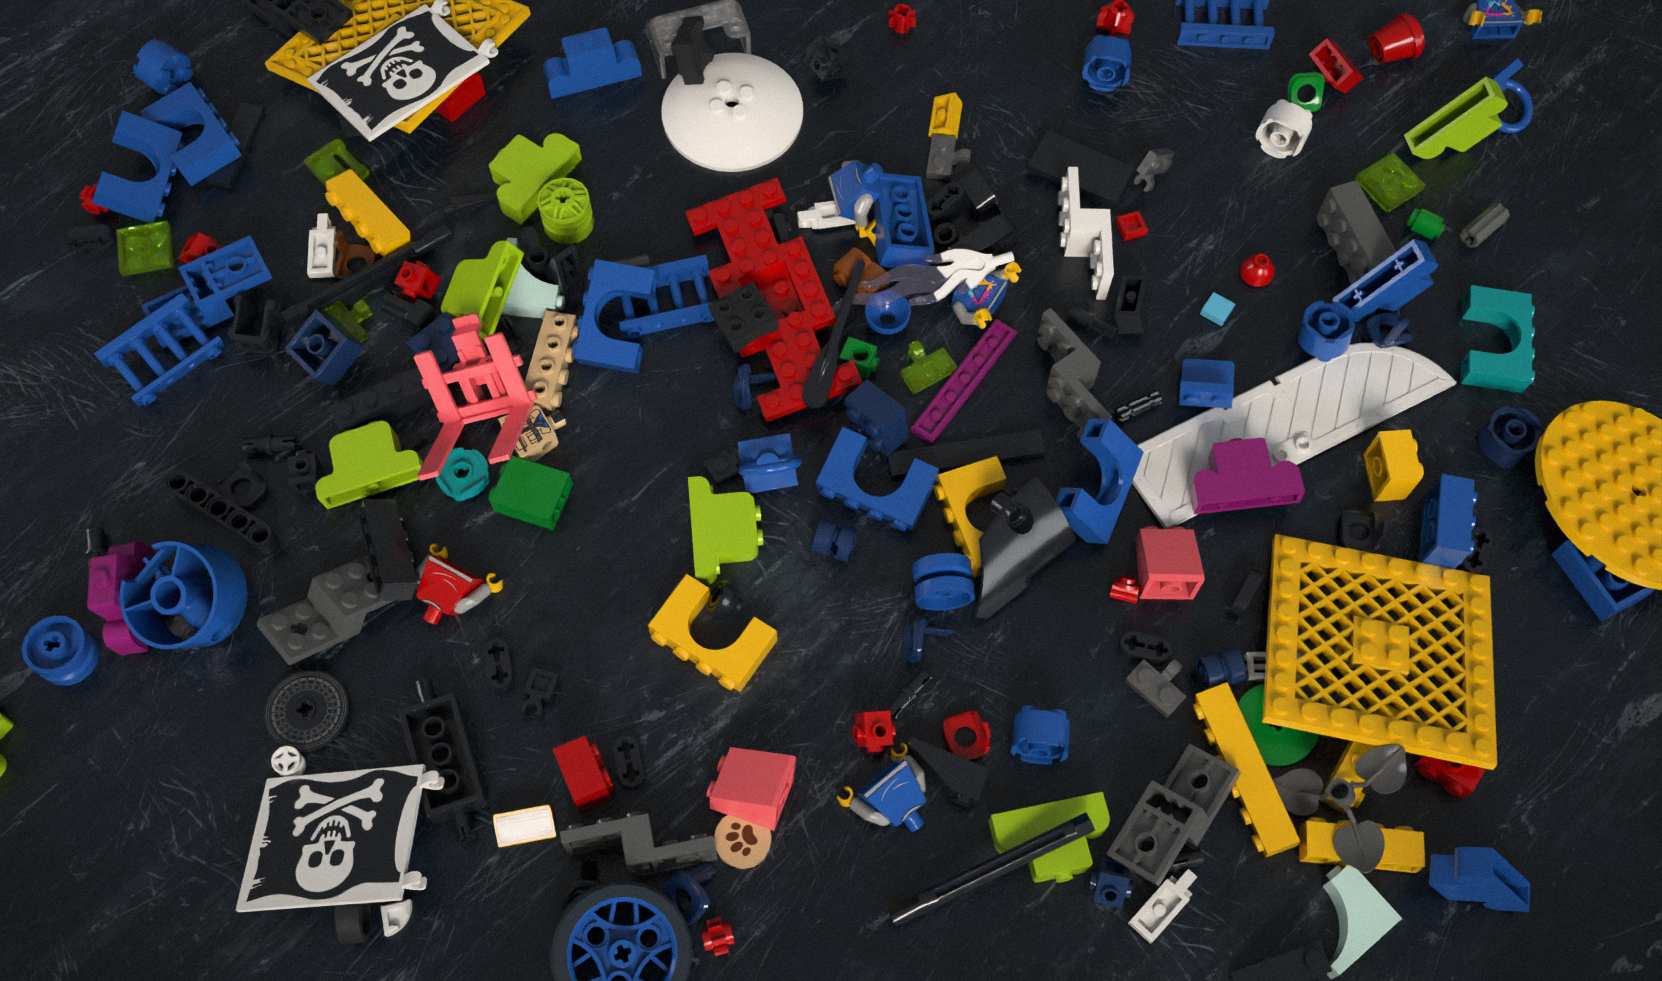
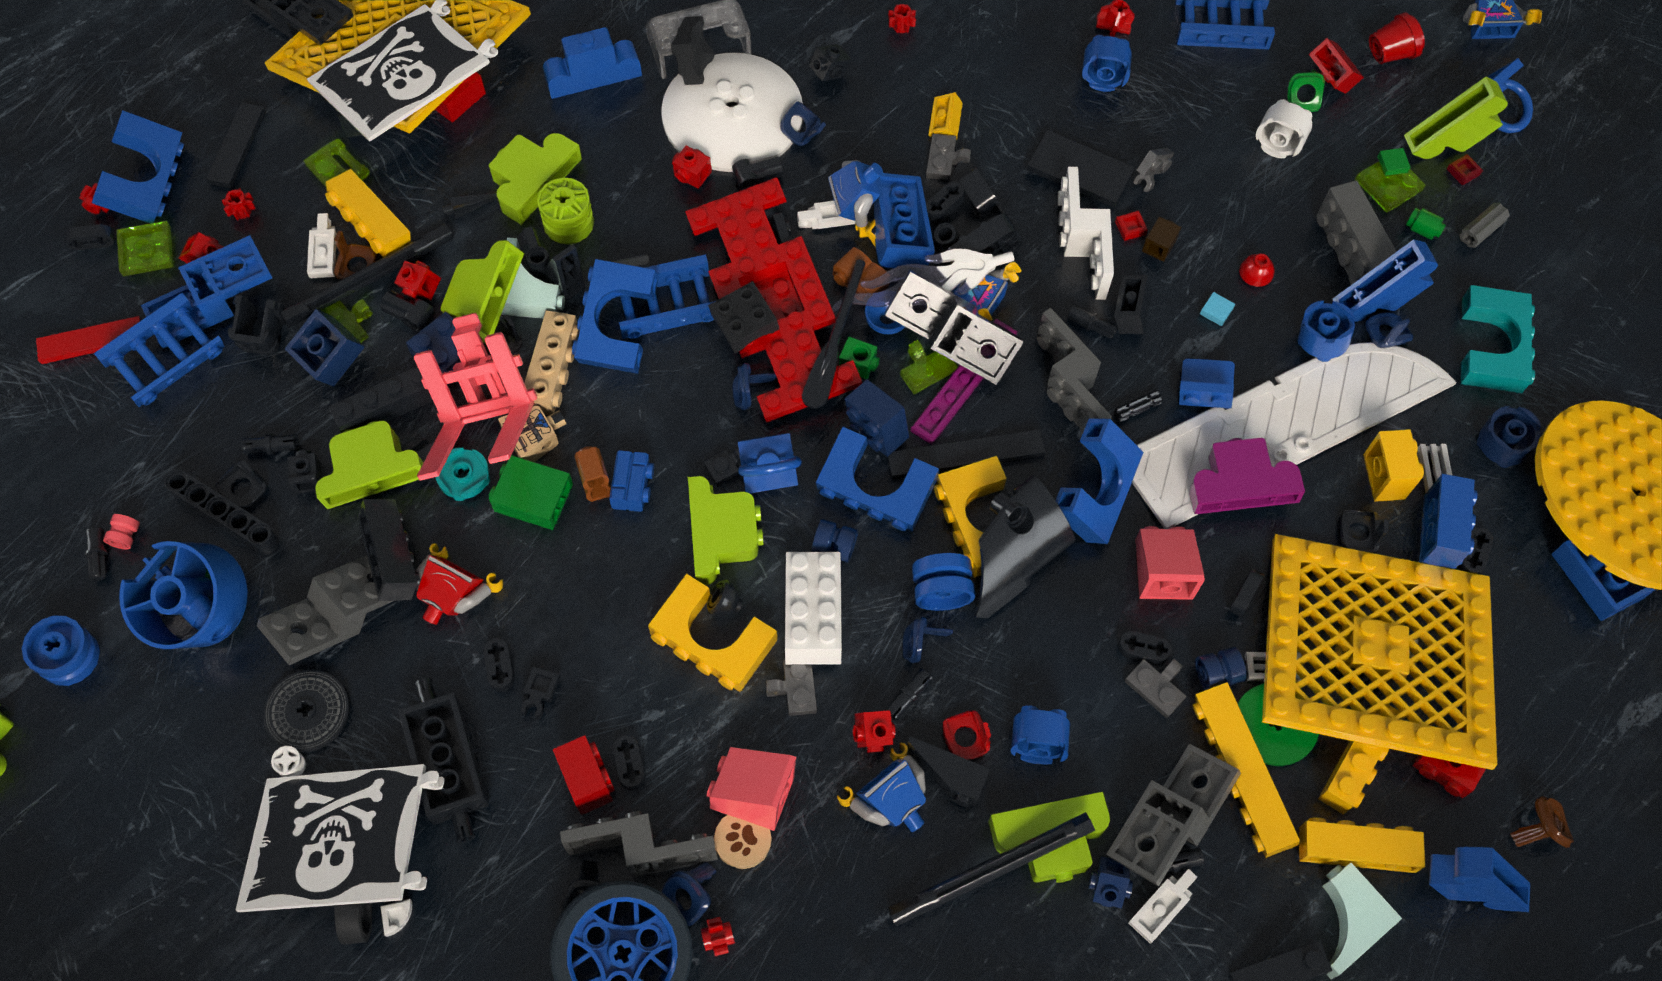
(81, 341): none -> red tile
(105, 579): magenta brick -> none
(121, 531): none -> coral wheel
(162, 66): blue brick -> none
(212, 148): blue arch -> none
(238, 204): none -> red gear
(524, 825): slope -> none
(593, 473): none -> dark orange brick
(630, 481): none -> blue brick
(691, 166): none -> red brick
(752, 173): none -> black piece
(797, 687): none -> flat silver plate
(811, 120): none -> dark blue piece
(813, 608): none -> white brick
(953, 327): none -> bracket
(1125, 589): red plate -> none
(1161, 239): none -> dark brown brick
(1361, 843): dark grey plant -> none
(1394, 161): none -> green tile
(1444, 461): none -> white tile
(1464, 169): none -> dark red tile
(1549, 827): none -> reddish brown piece

